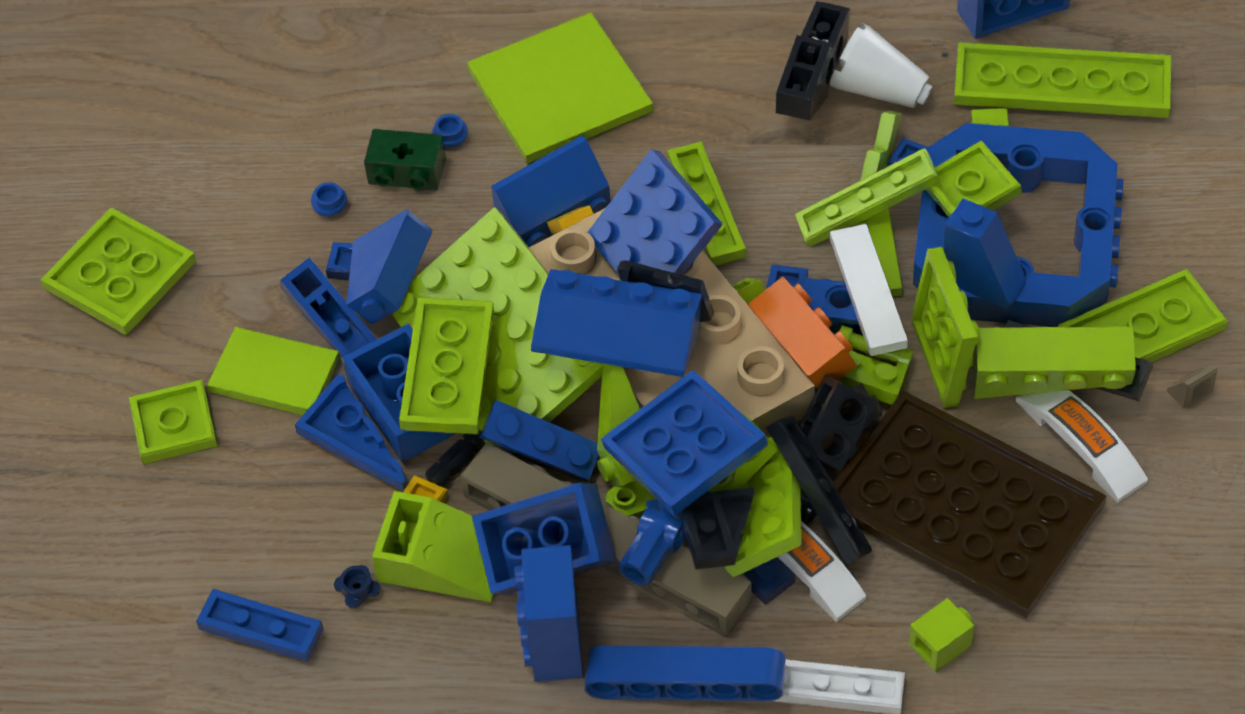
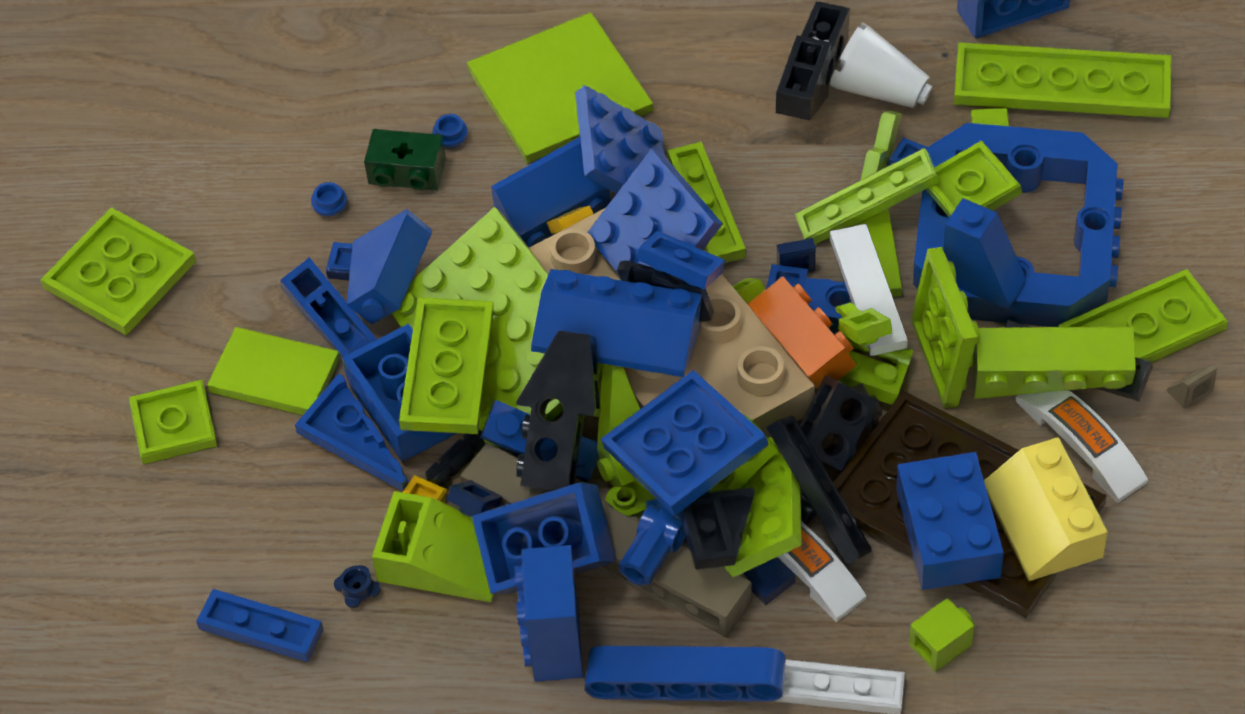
(473, 498): none -> dark blue plate
(572, 377): none -> black brick
(612, 139): none -> blue plate
(680, 260): none -> blue plate
(797, 254): none -> dark blue tile
(862, 326): none -> lime plate
(949, 521): none -> blue brick
(1046, 510): none -> light yellow slope

